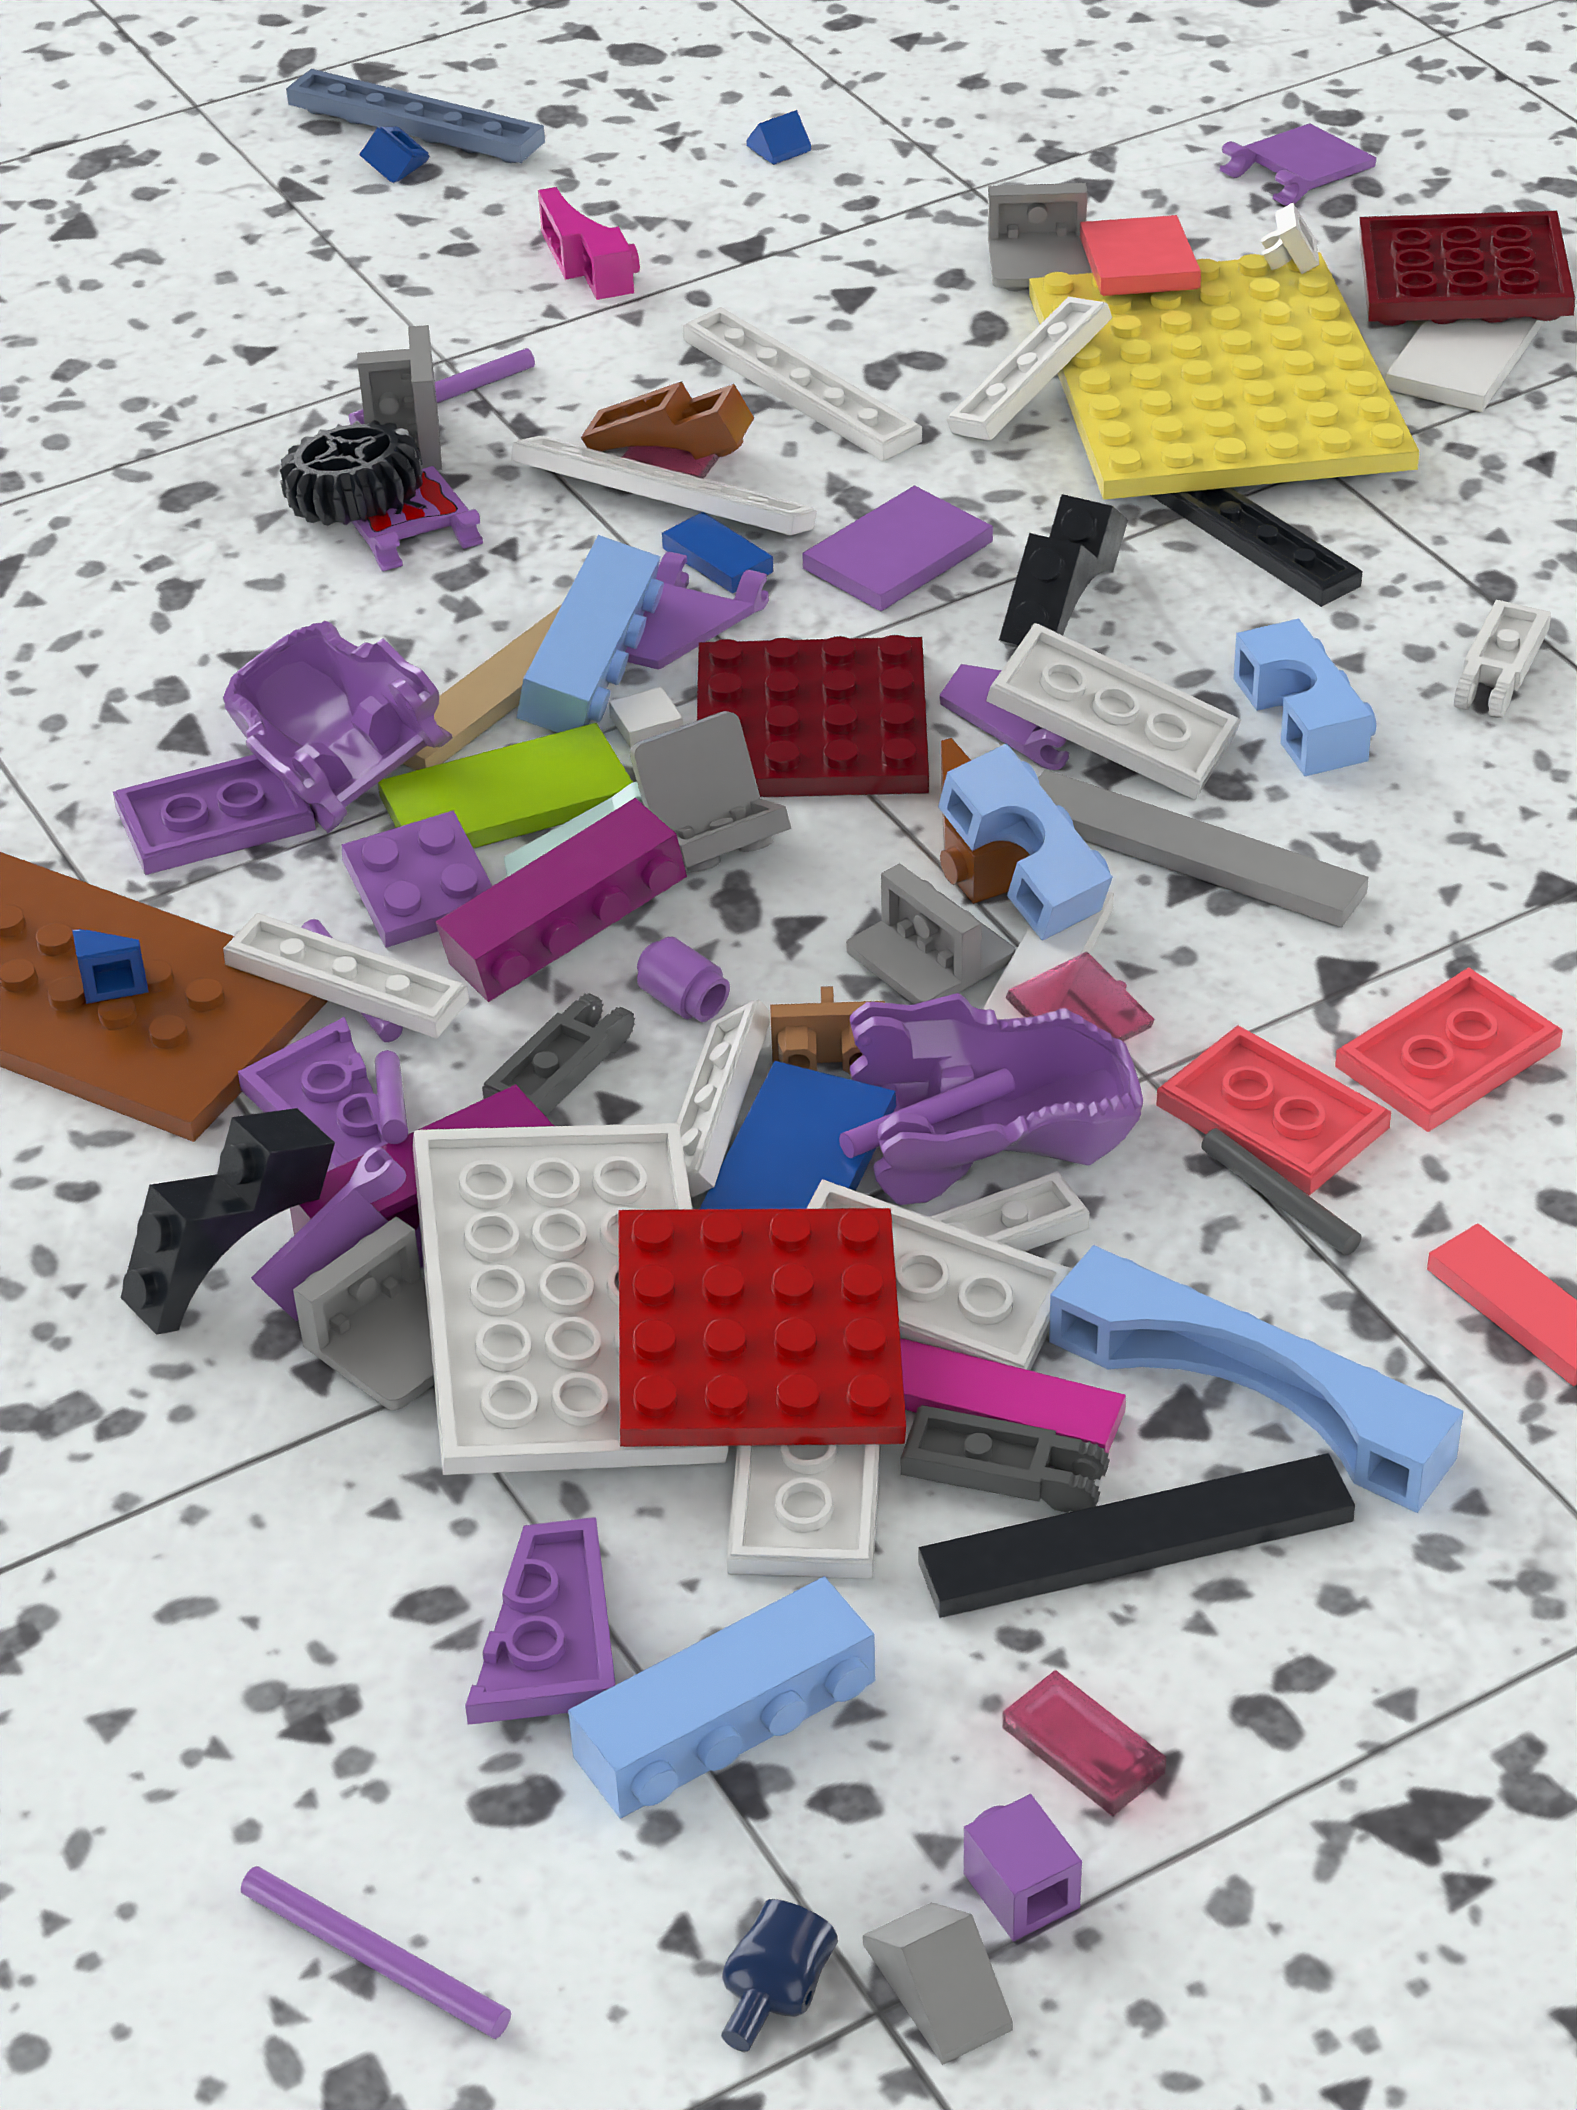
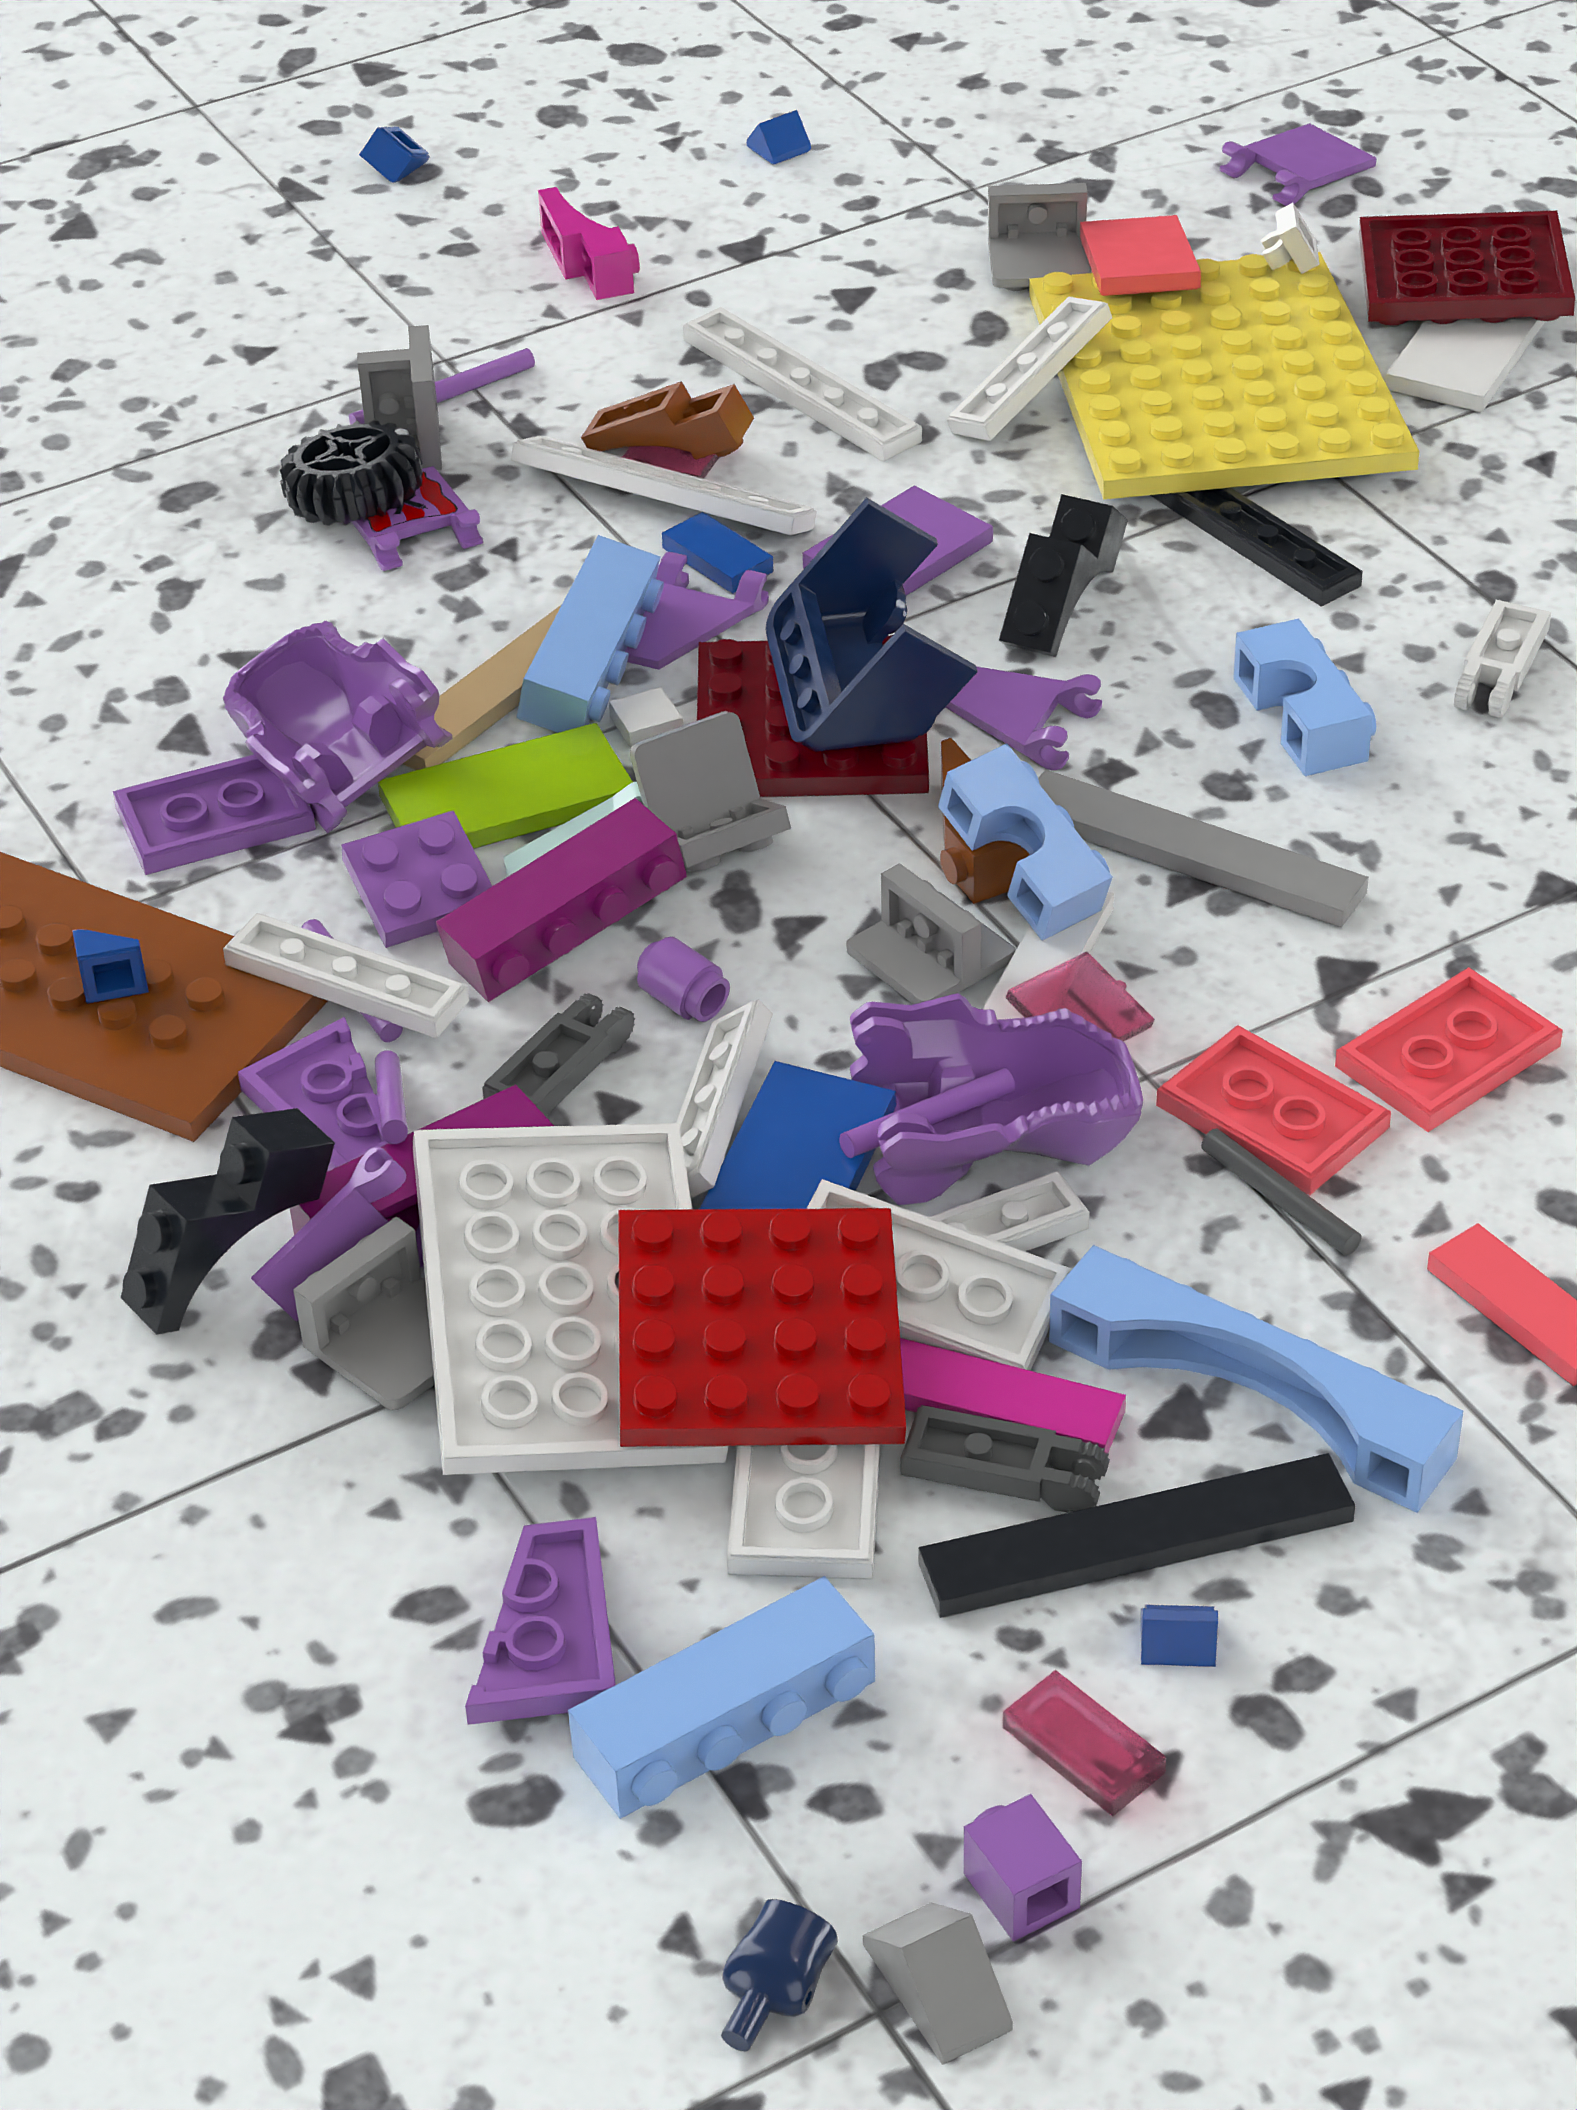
(376, 1952): medium lavender bar -> none
(416, 115): sand blue plate -> none
(814, 1032): medium nougat hips -> none
(829, 636): none -> dark blue windscreen
(1114, 710): white tile -> none
(1179, 1635): none -> blue slope

